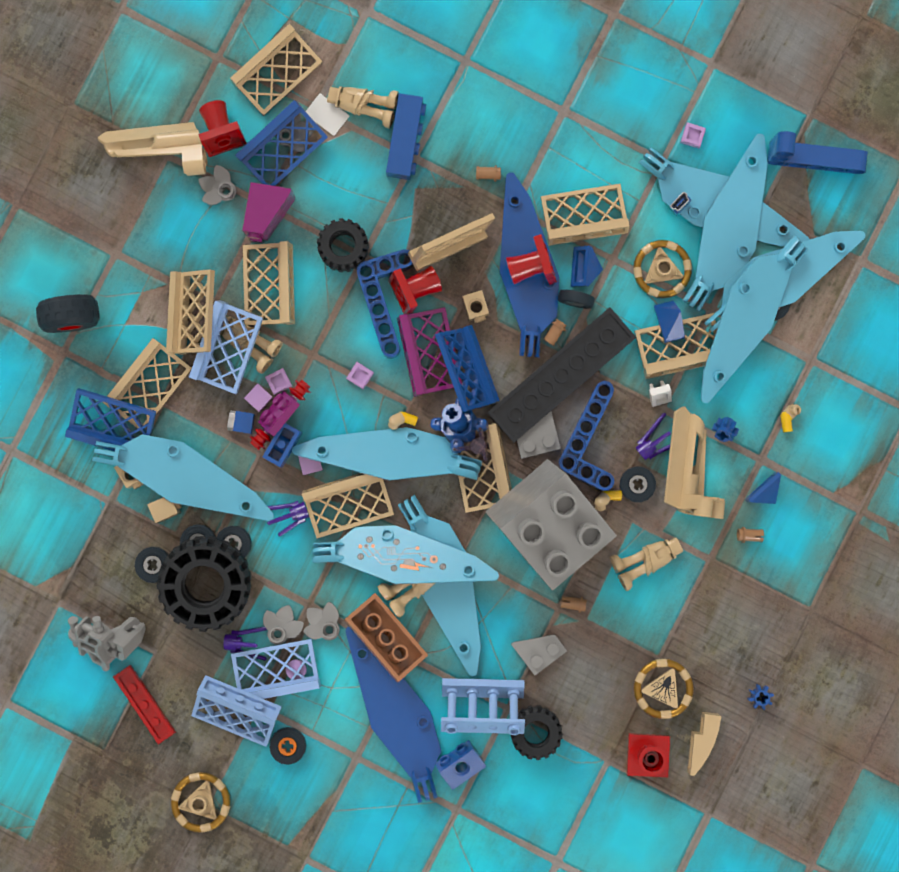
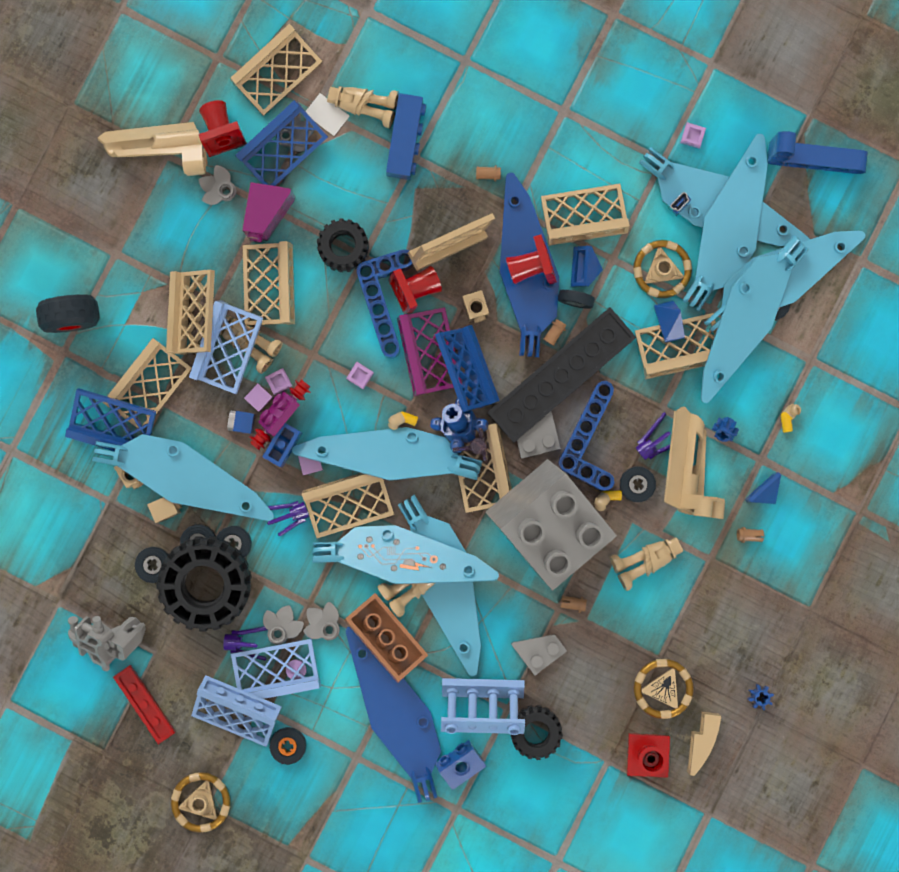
(660, 395): white tile -> none

